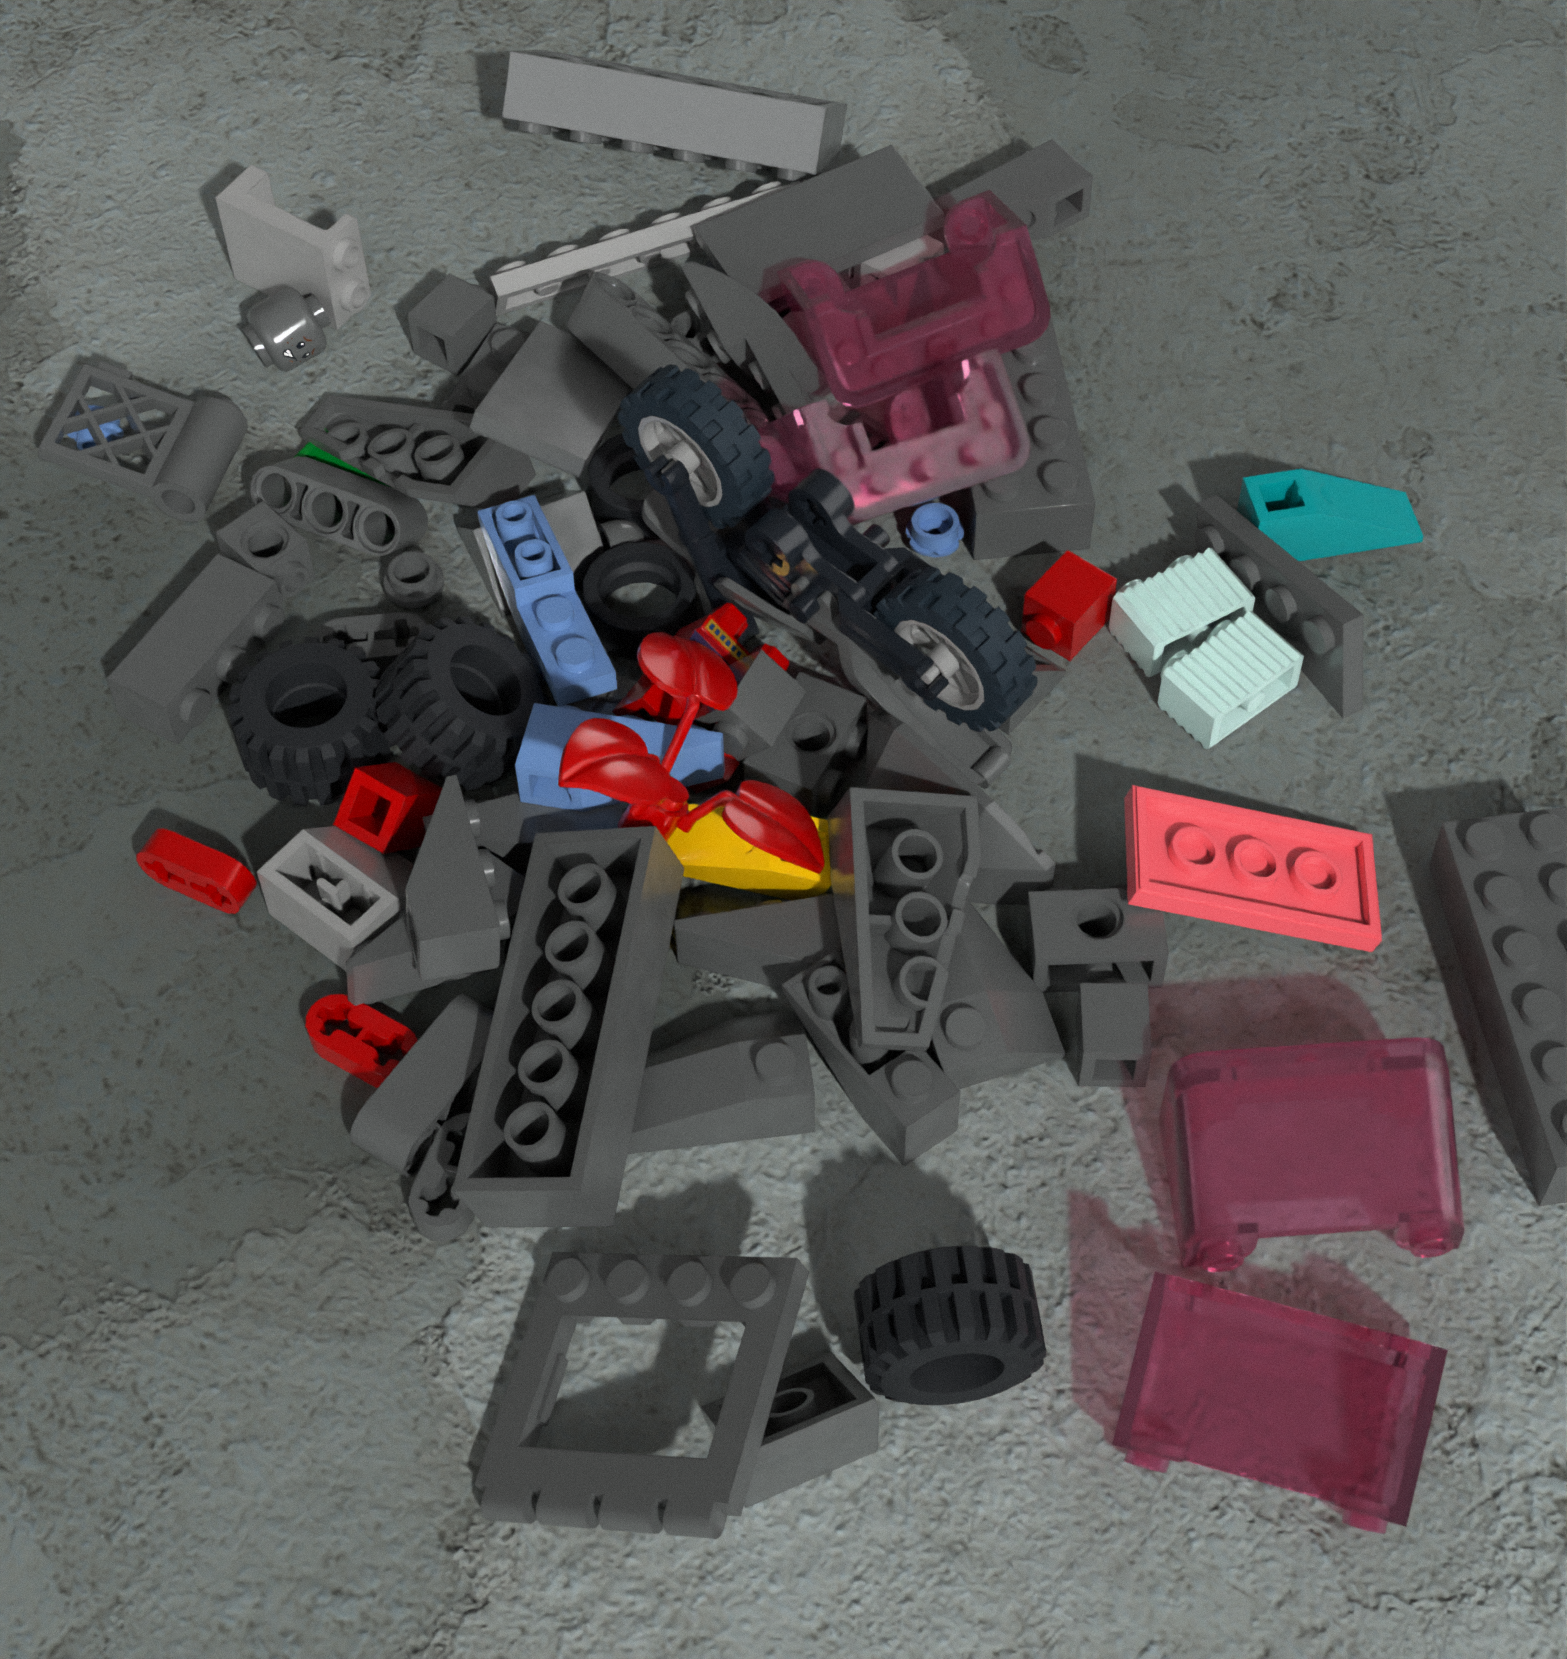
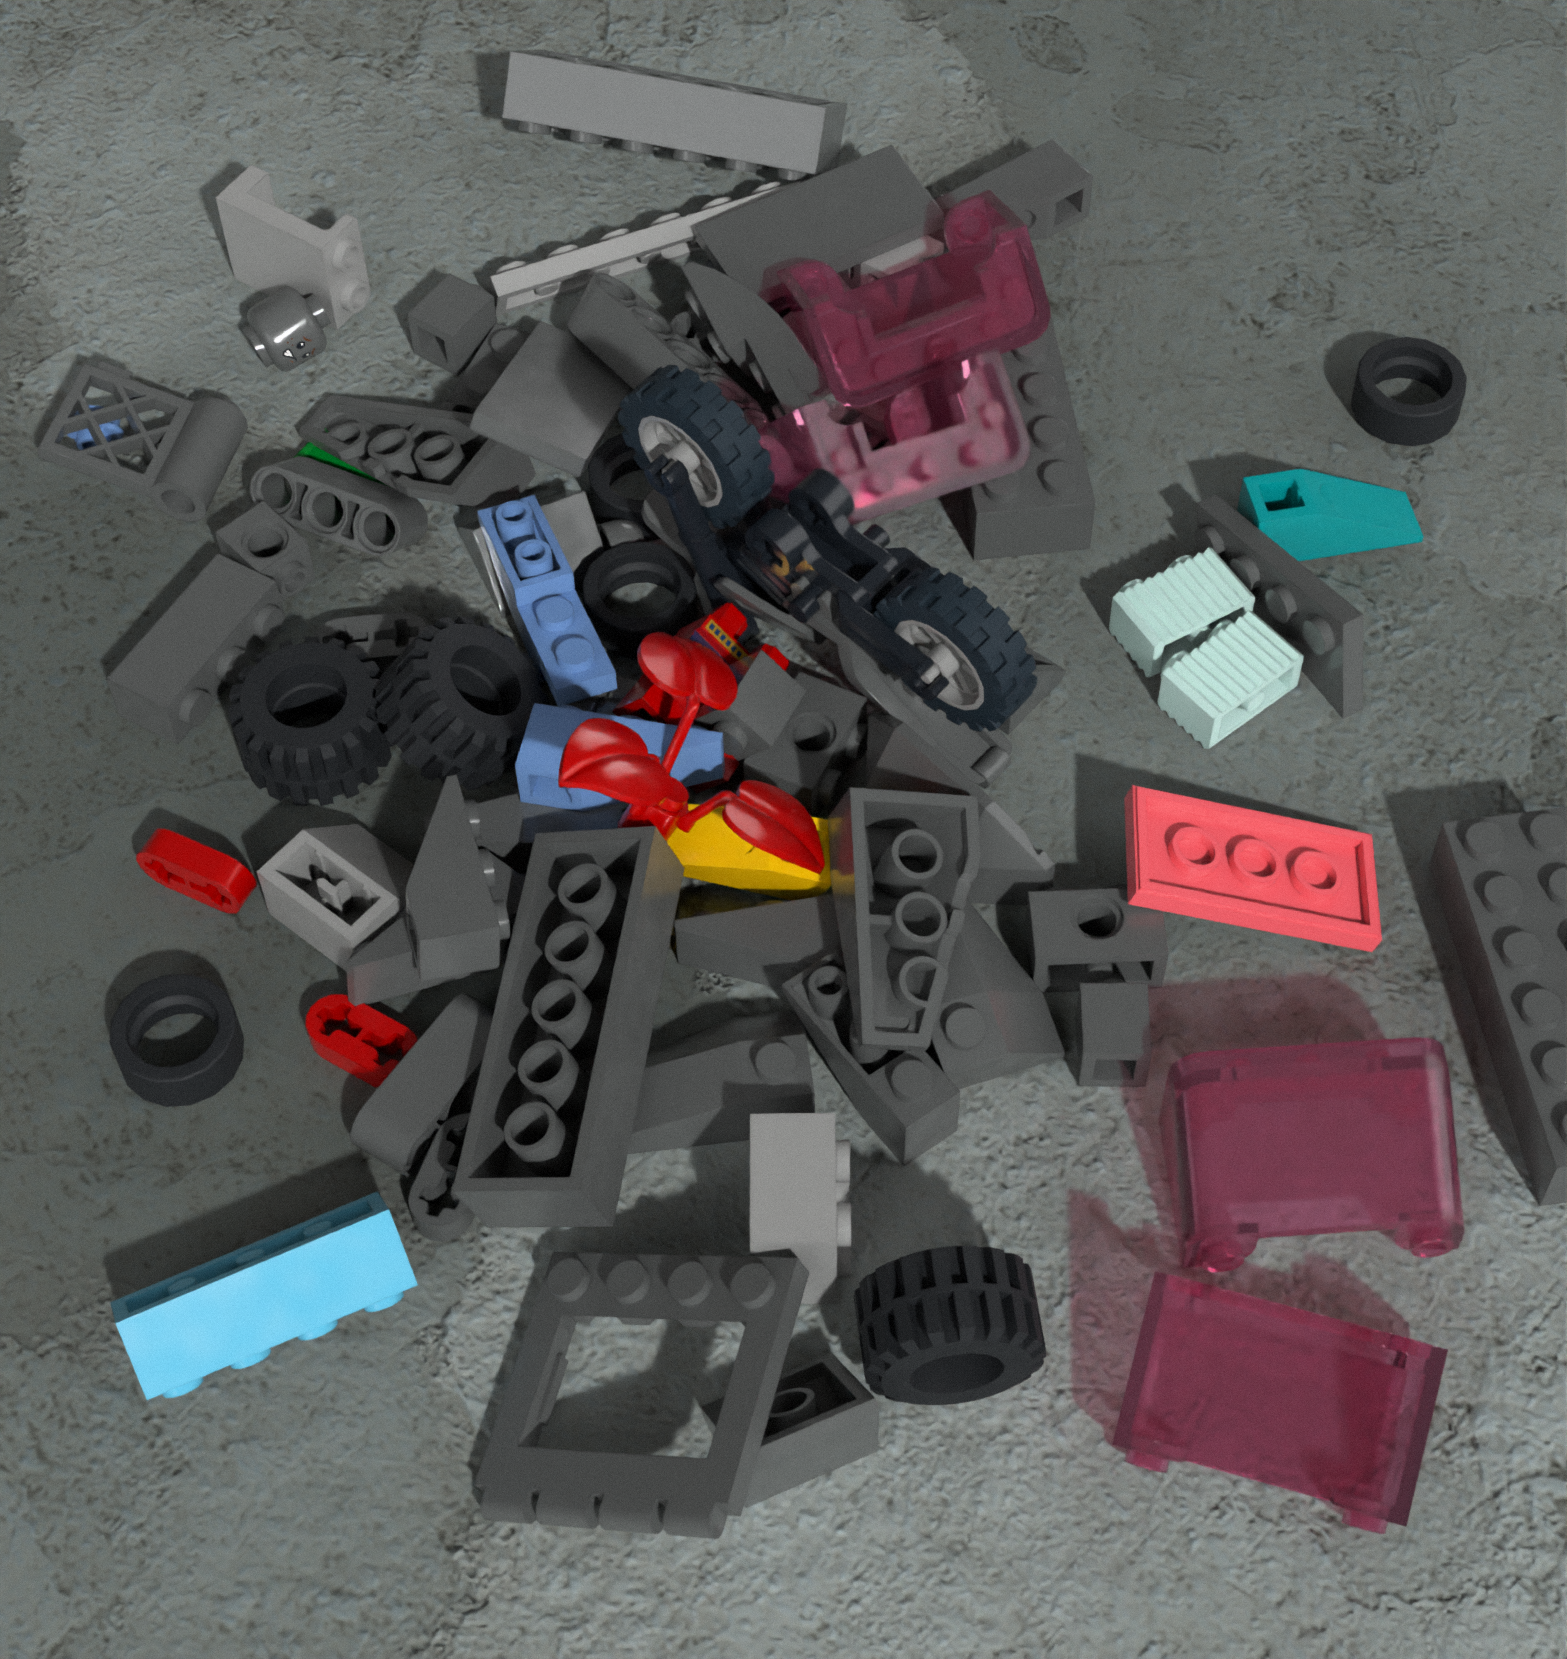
(162, 999): none -> black tyre
(263, 1297): none -> medium azure brick
(387, 807): red brick -> none
(413, 580): dark grey plate -> none
(801, 1197): none -> light grey brick
(934, 530): medium blue plate -> none
(1068, 605): red brick -> none
(1414, 360): none -> black tyre

